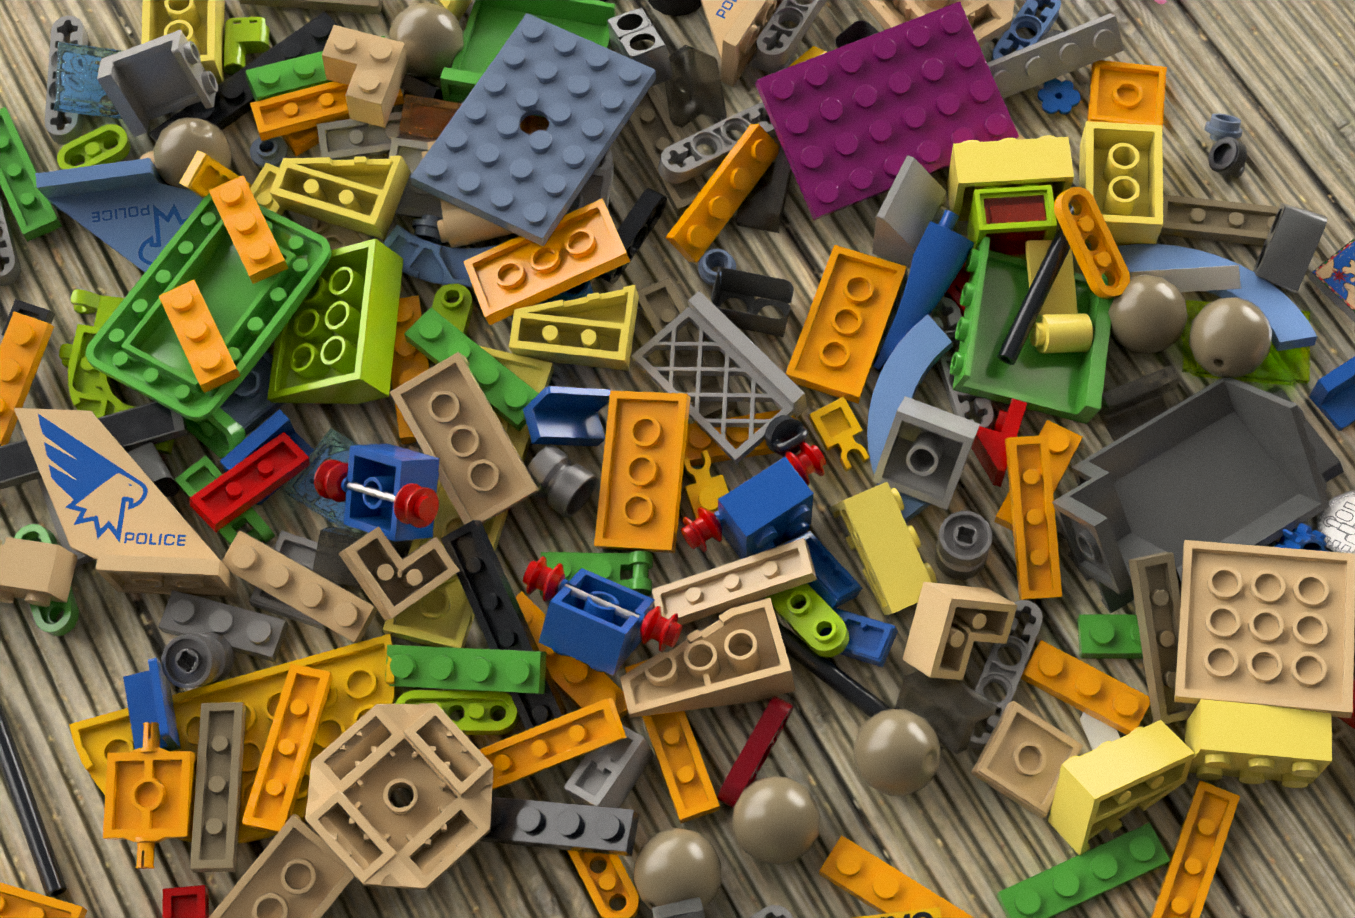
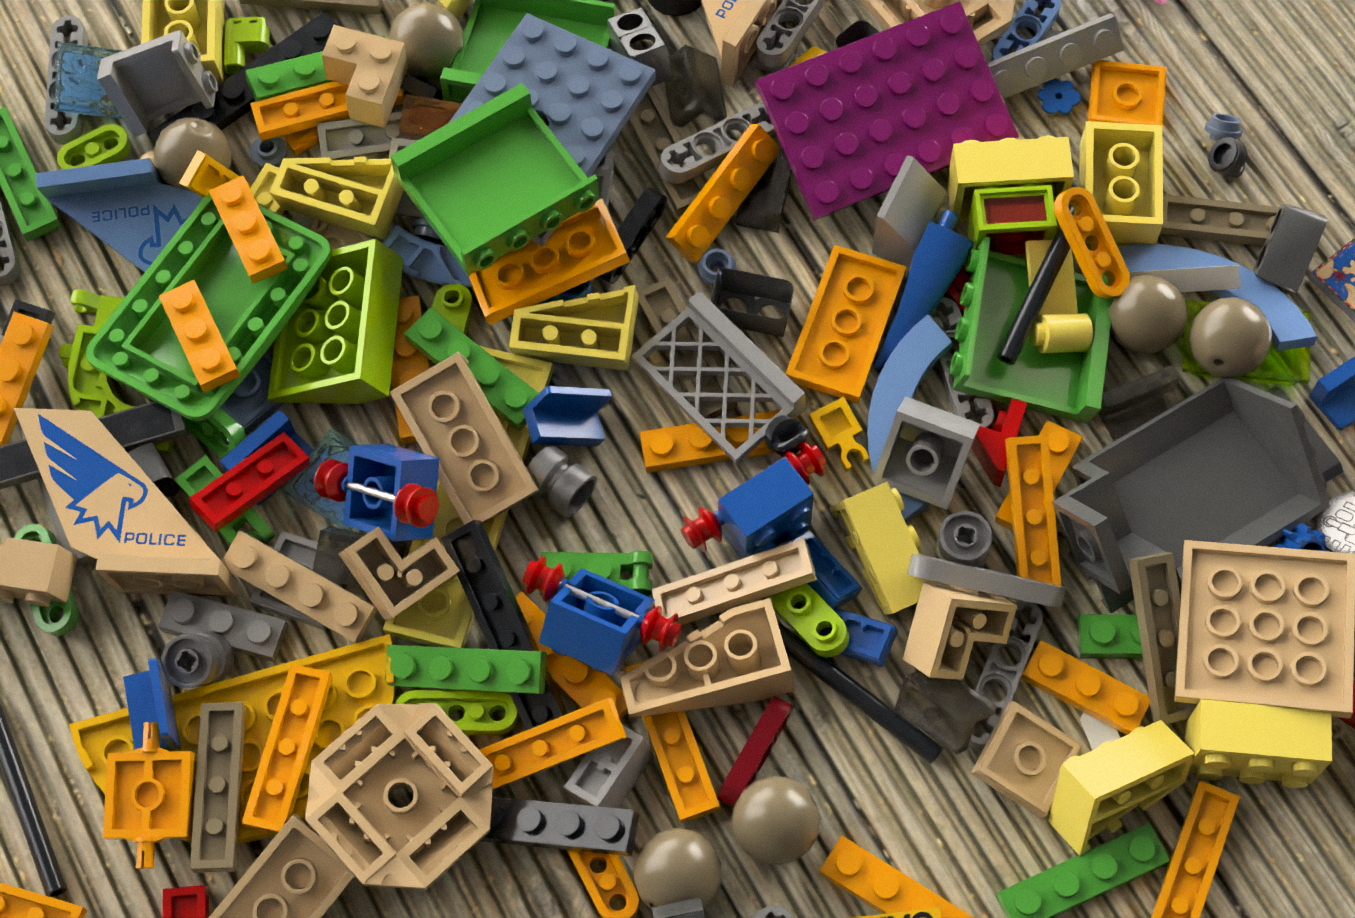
(493, 180): none -> bright green panel
(642, 471): light orange plate -> none
(705, 489): yellow plate -> none
(897, 752): dark tan piece -> none
(986, 580): none -> light grey beam

